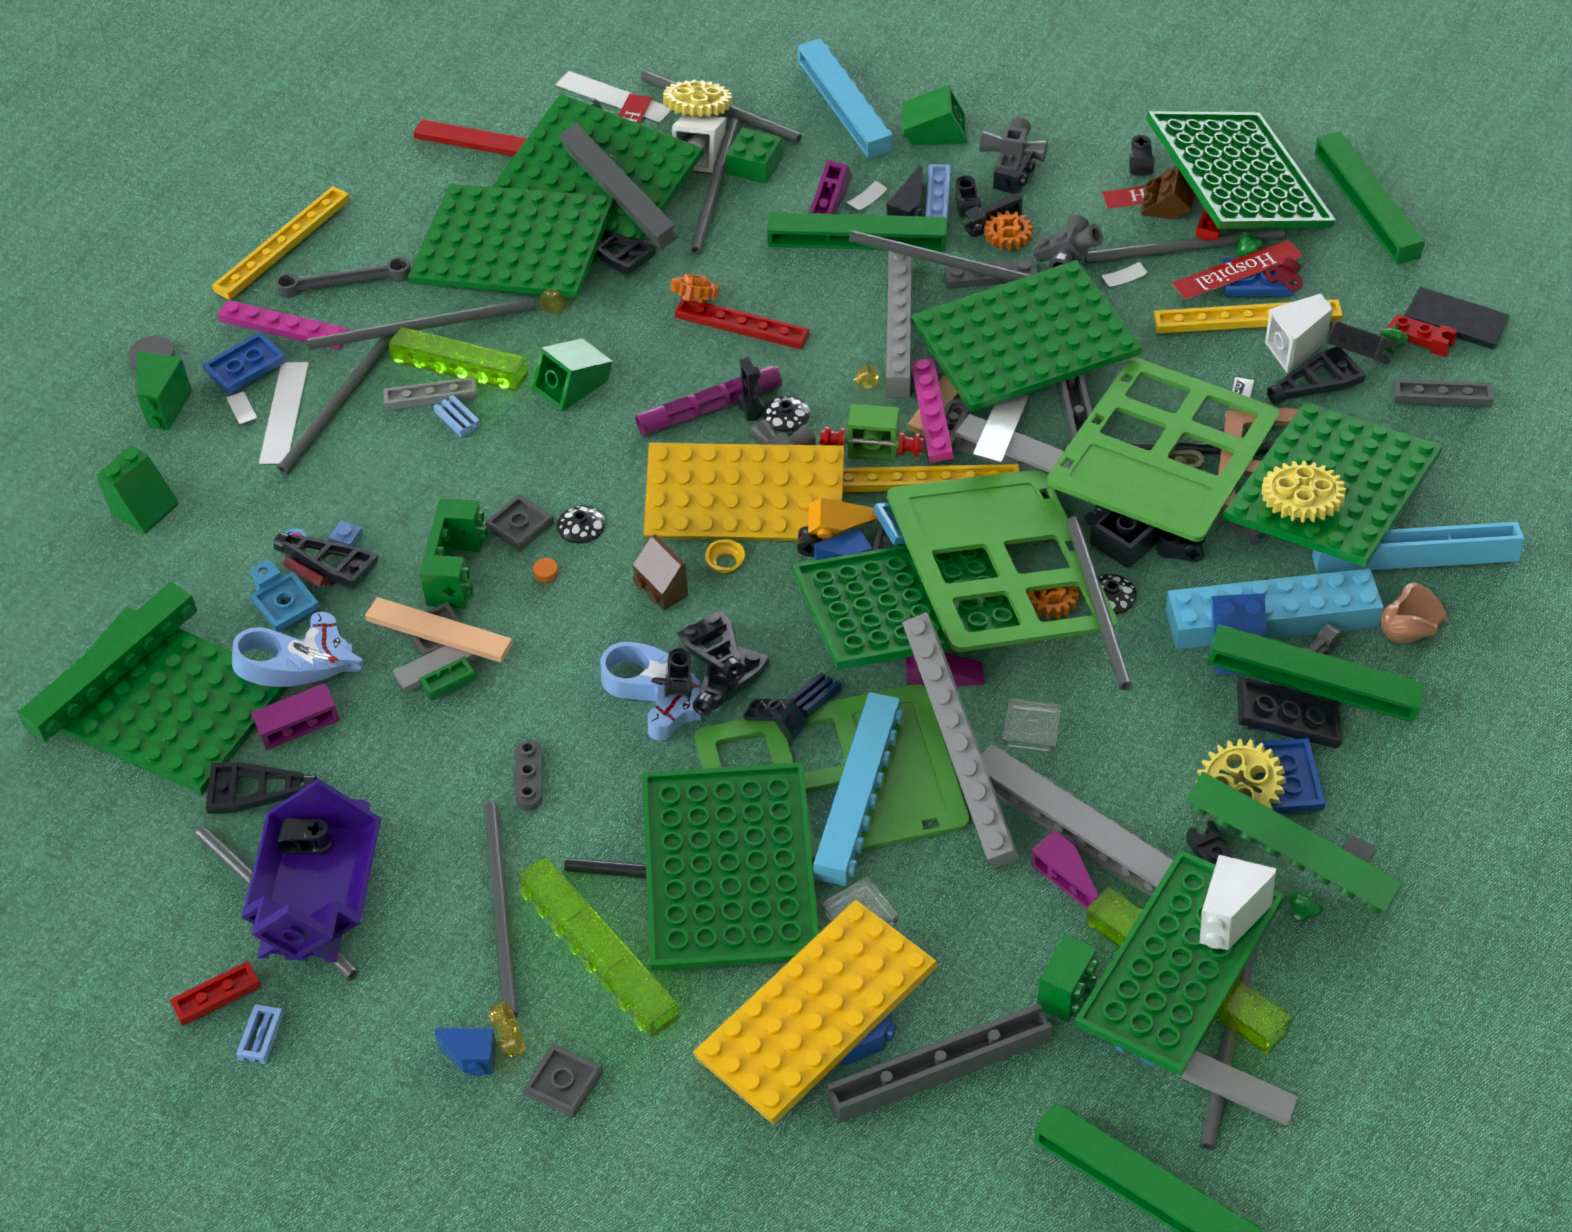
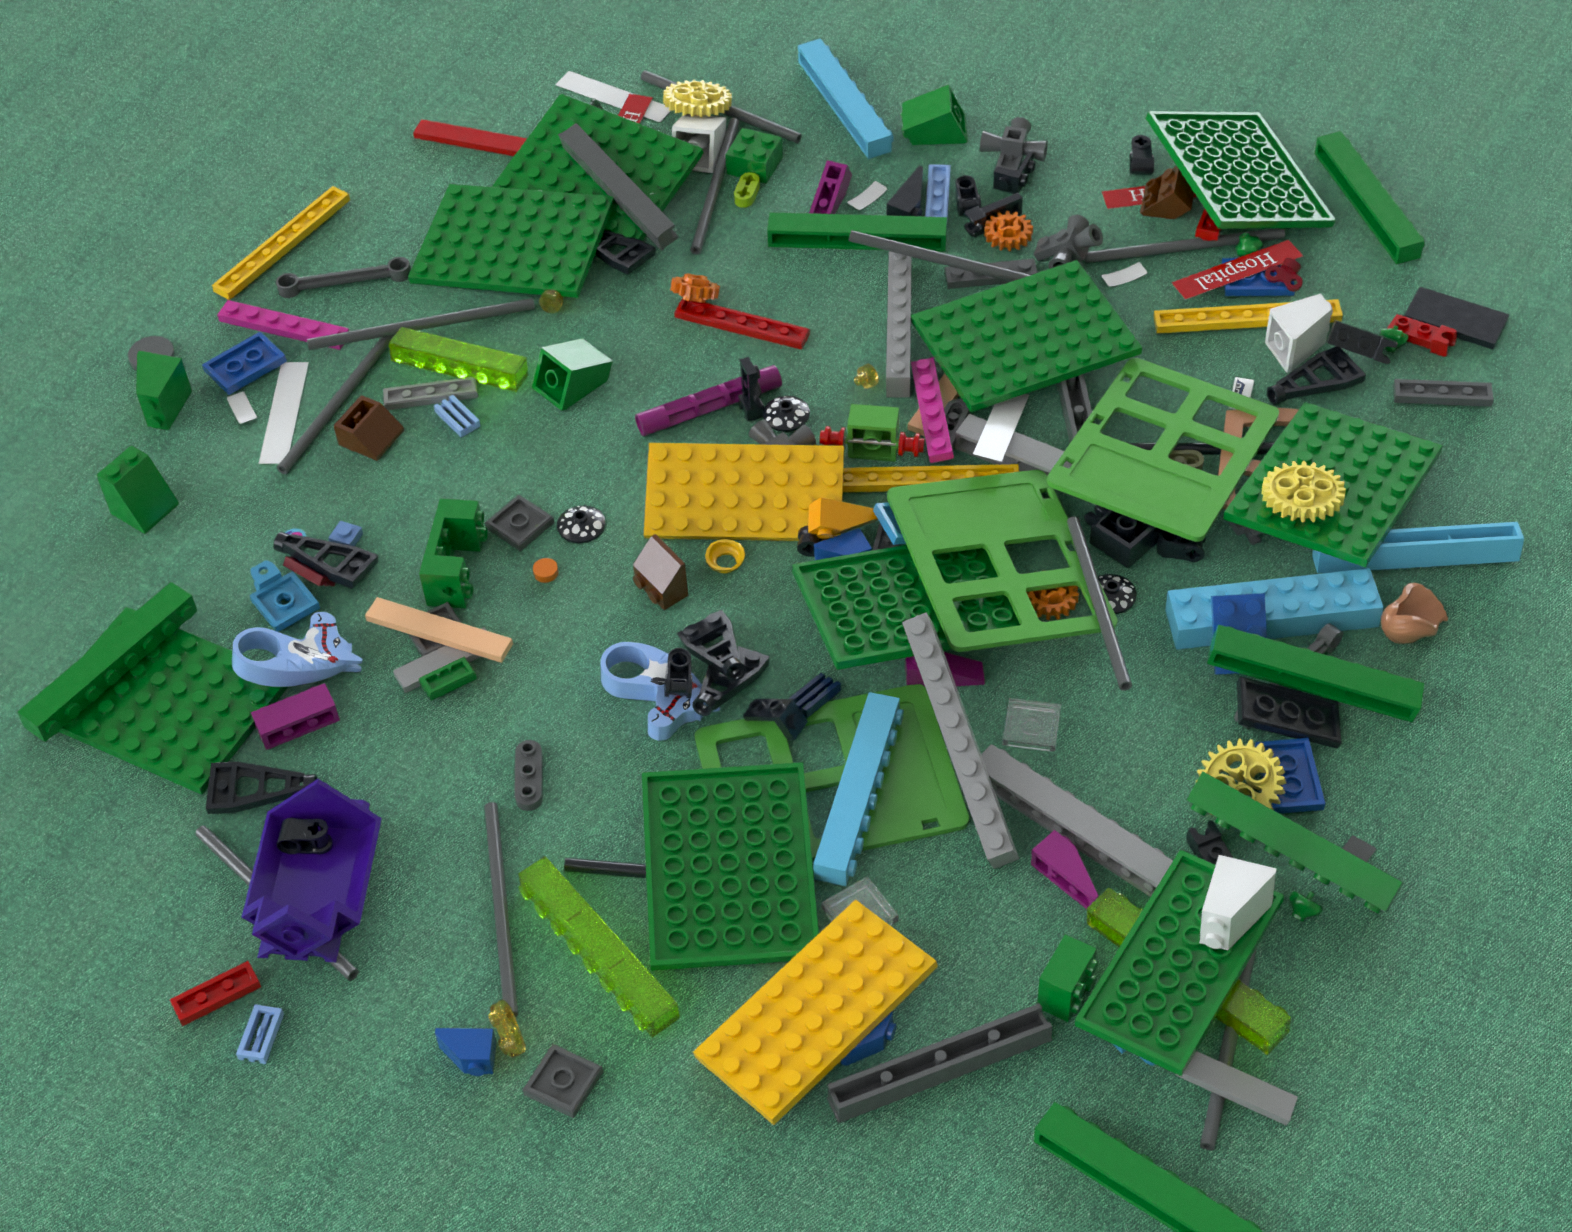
(367, 428): none -> reddish brown slope
(749, 186): none -> lime beam

